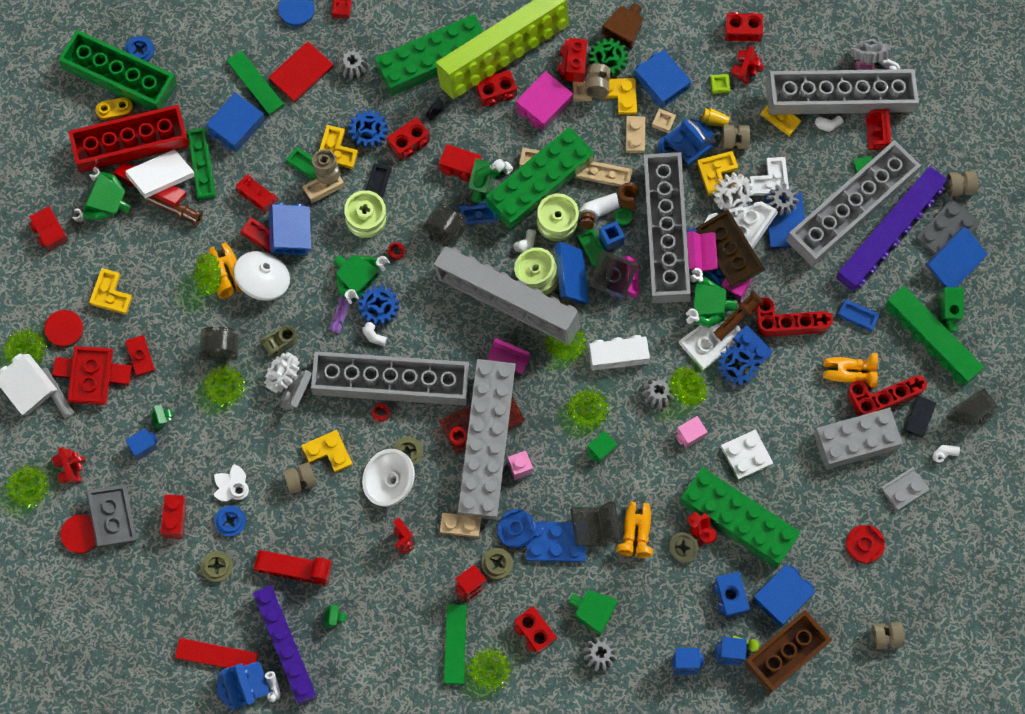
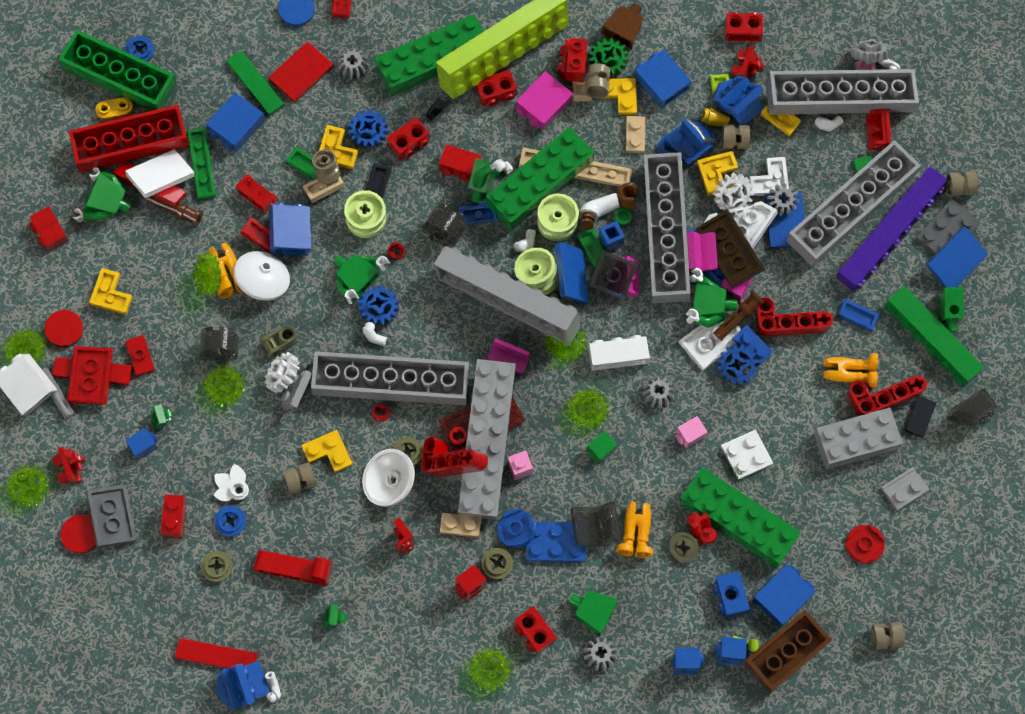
(285, 645): dark purple brick -> none
(339, 315): medium lavender axle -> none
(441, 463): none -> red beam
(455, 644): green tile -> none
(663, 120): tan plate -> none
(688, 386): clear neon green gear -> none
(738, 99): none -> blue piece
(945, 450): white arm -> none

